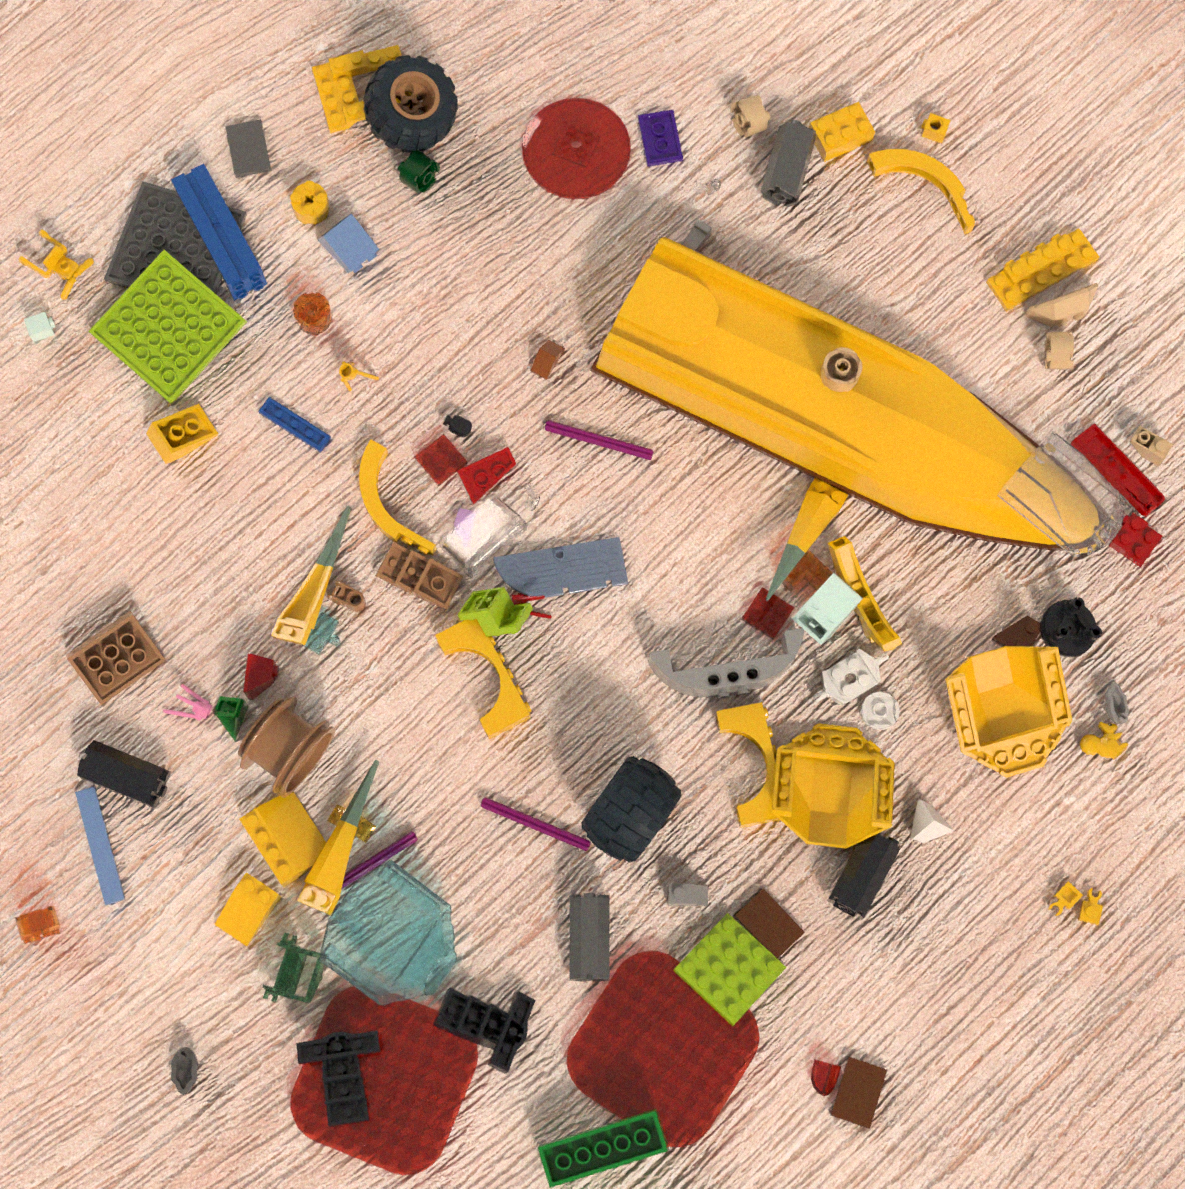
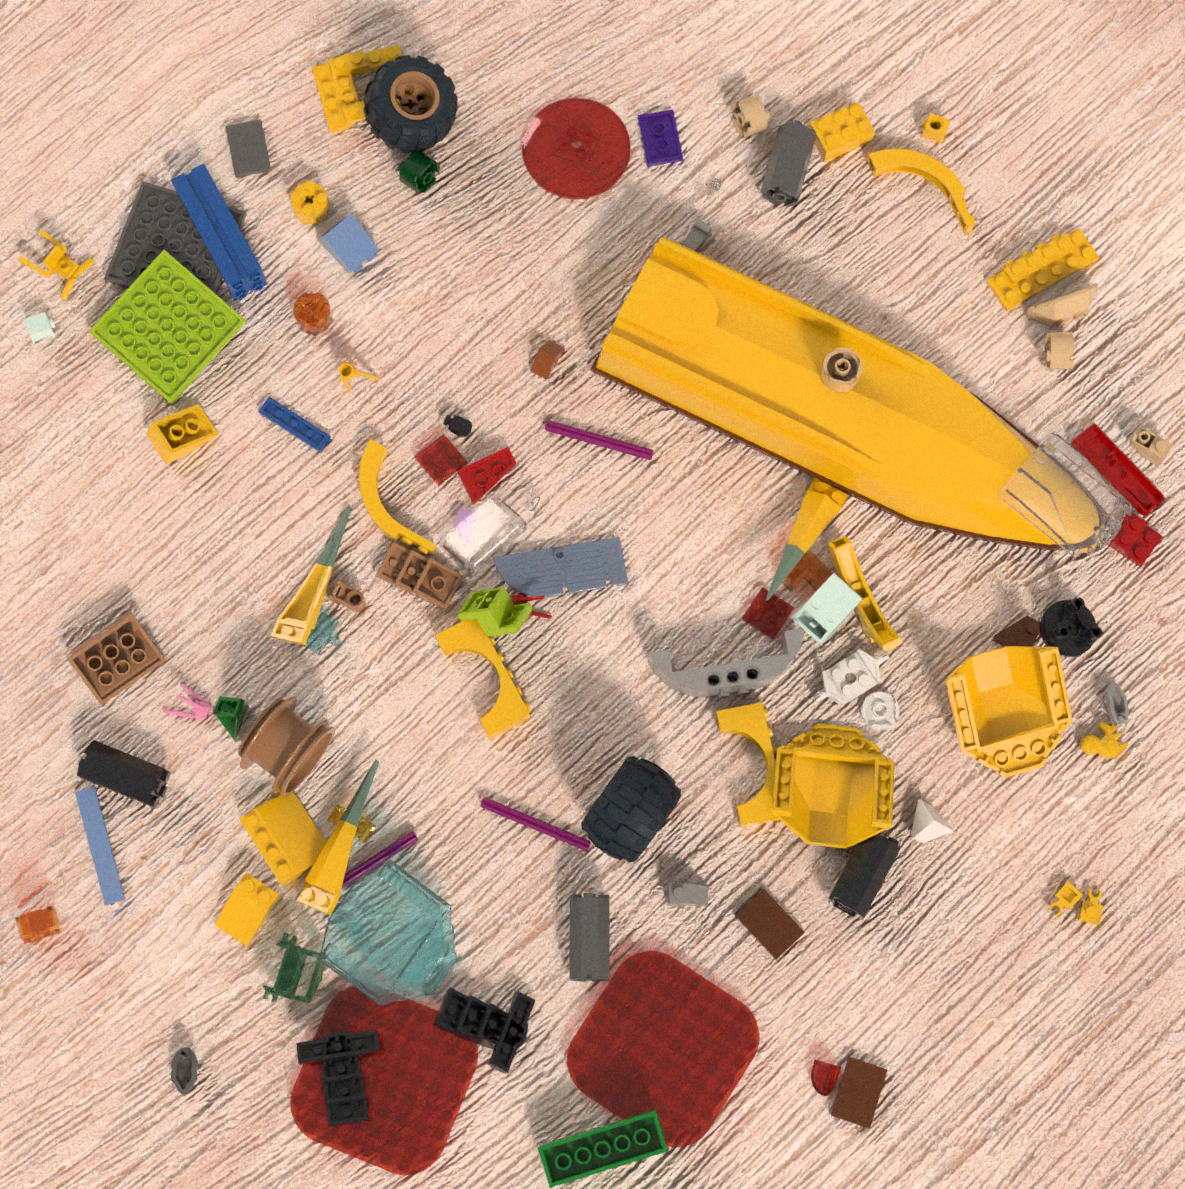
(259, 675): red slope -> none
(729, 969): lime plate -> none

